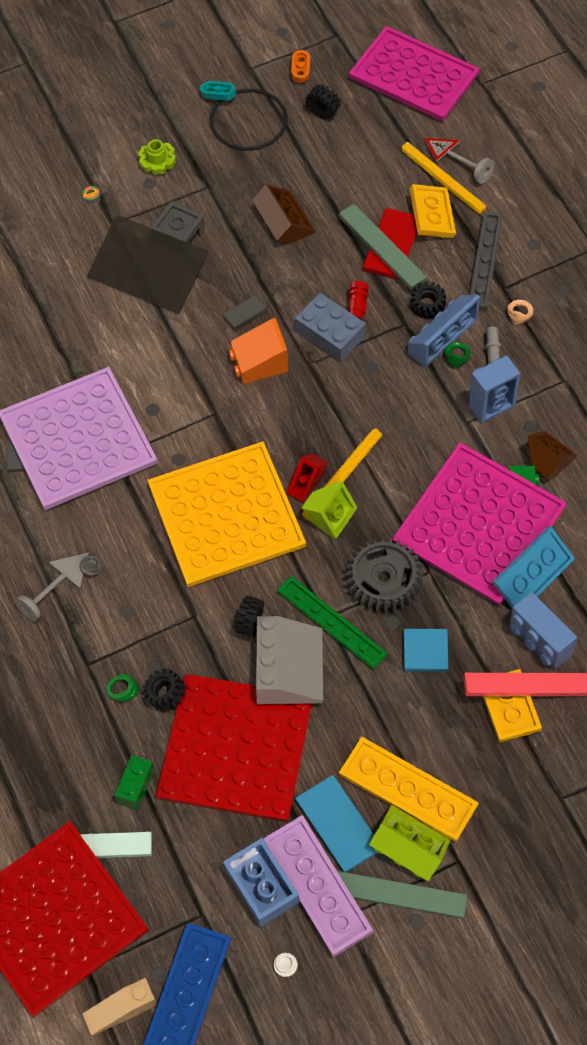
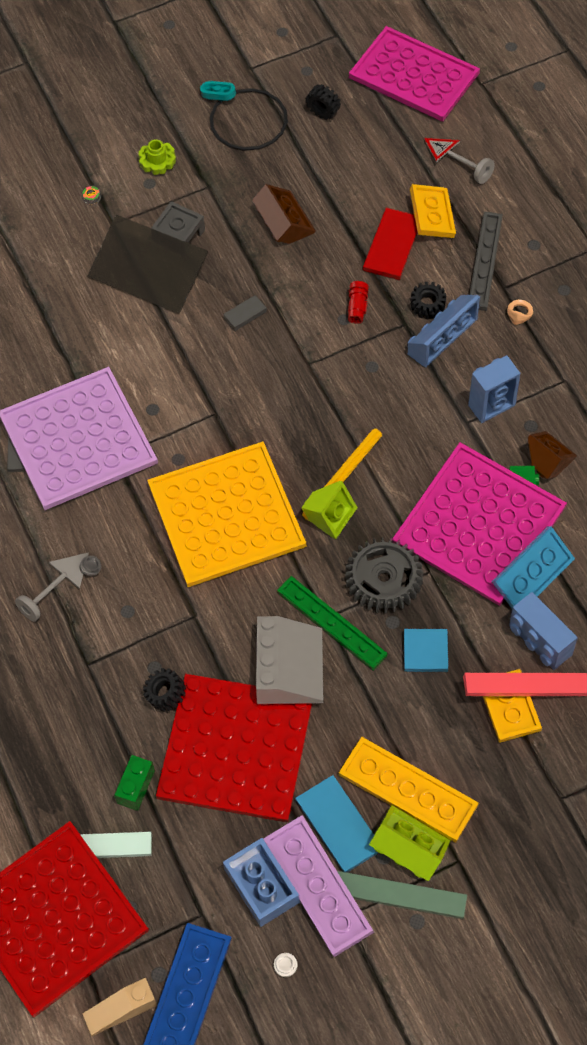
(131, 692): green piece -> none
(247, 616): black tyre -> none
(259, 353): orange slope -> none
(300, 66): orange plate -> none
(307, 476): red slope -> none
(330, 327): sand blue brick -> none
(382, 247): sand green tile -> none
(443, 178): yellow axle -> none
(454, 360): green piece -> none
(493, 346): light grey pin -> none

